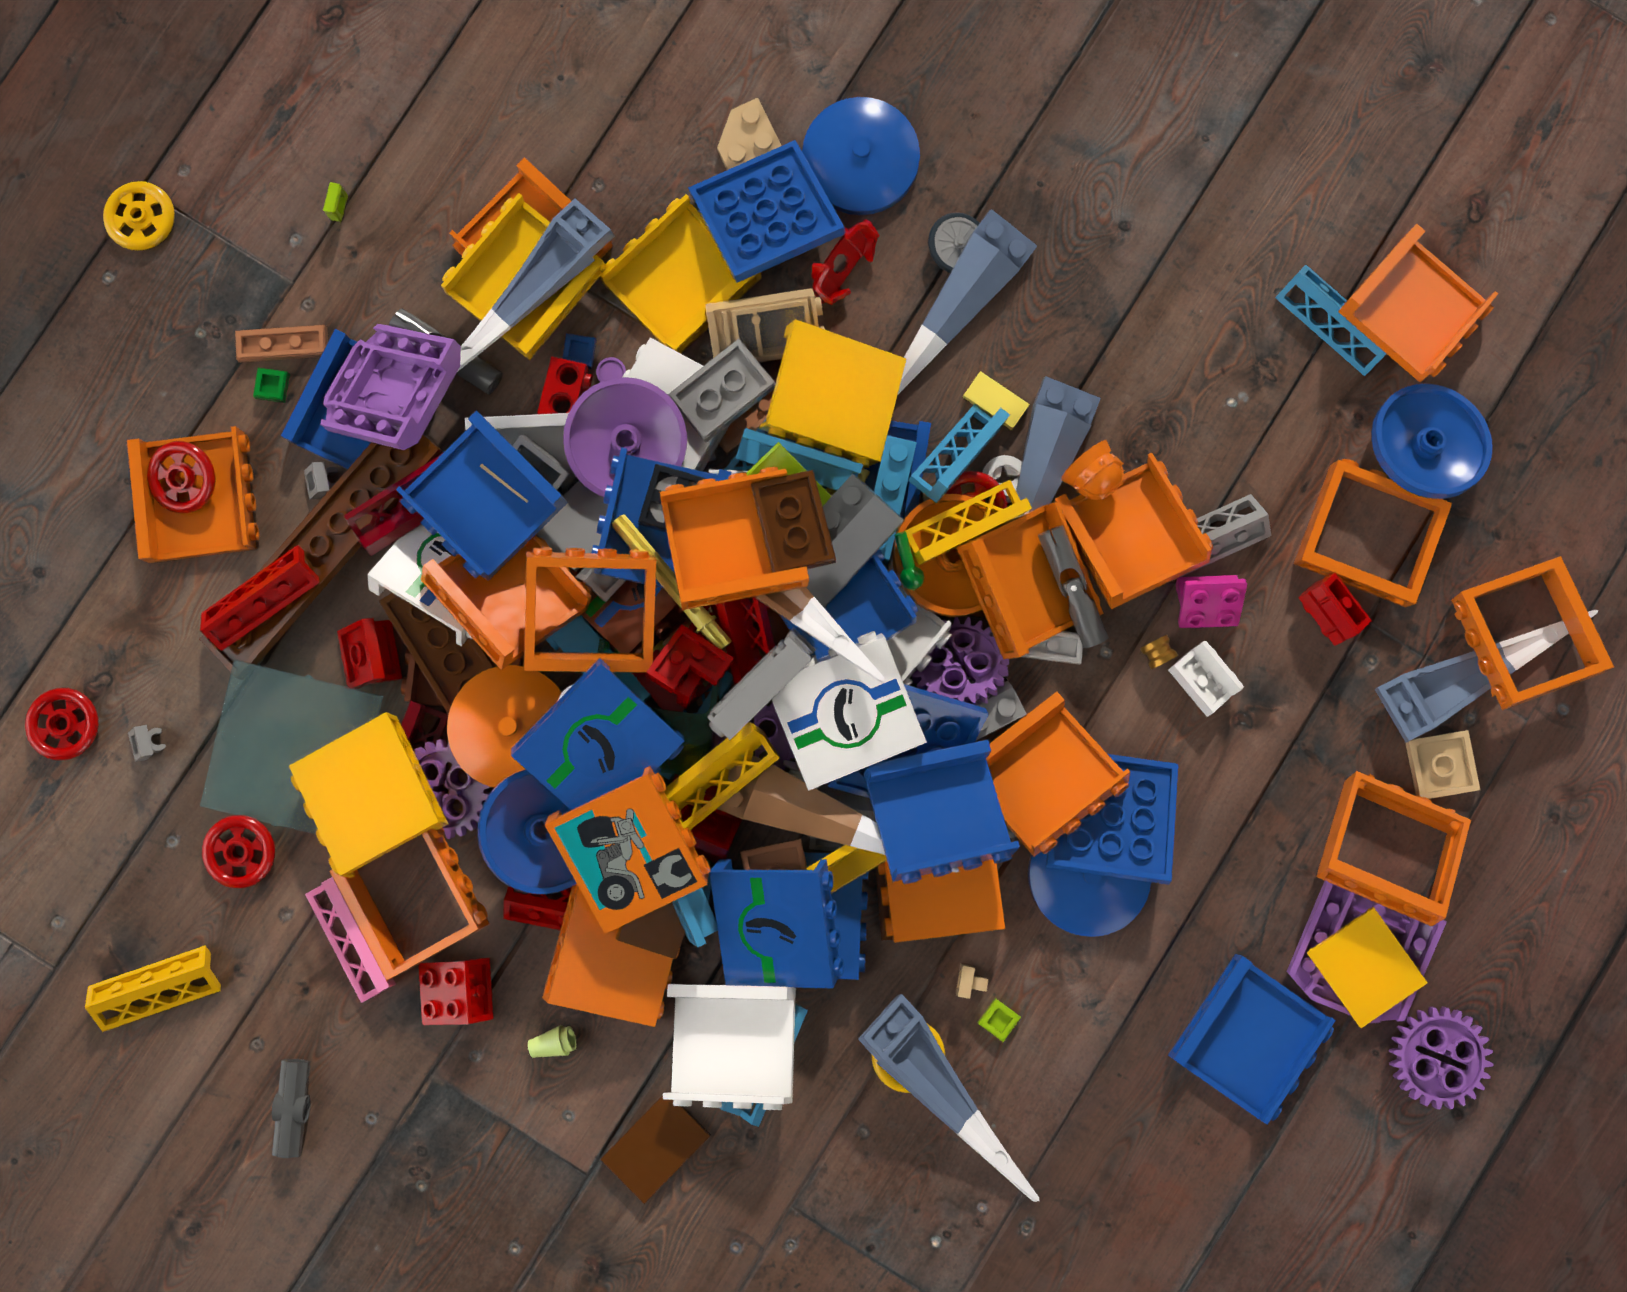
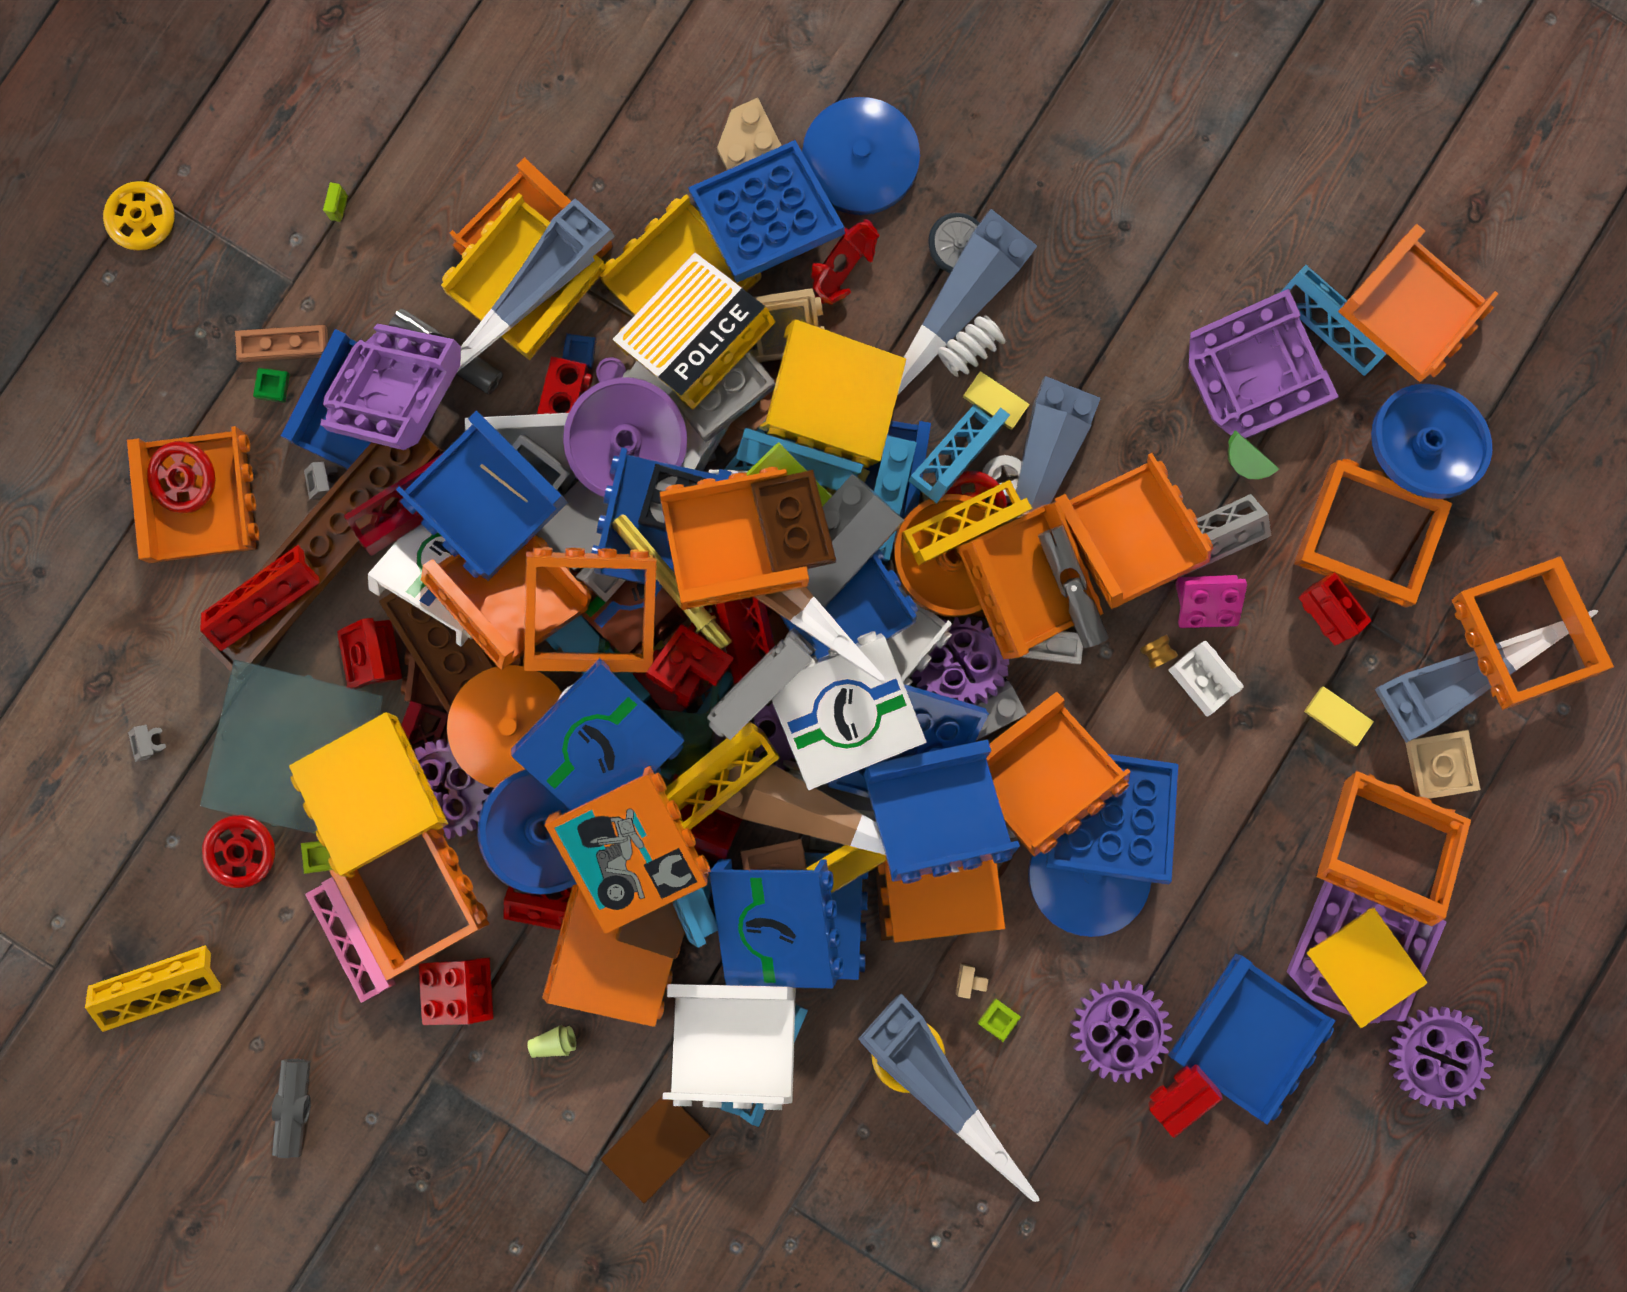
(44, 705): red plate -> none
(315, 857): none -> lime tile
(695, 329): none -> panel
(911, 575): green bar -> none
(971, 344): none -> white piece
(1095, 472): orange helmet -> none
(1143, 1048): none -> medium lavender gear
(1184, 1100): none -> red brick
(1248, 459): none -> bright green tile
(1266, 370): none -> medium lavender wedge
(1338, 716): none -> light yellow tile

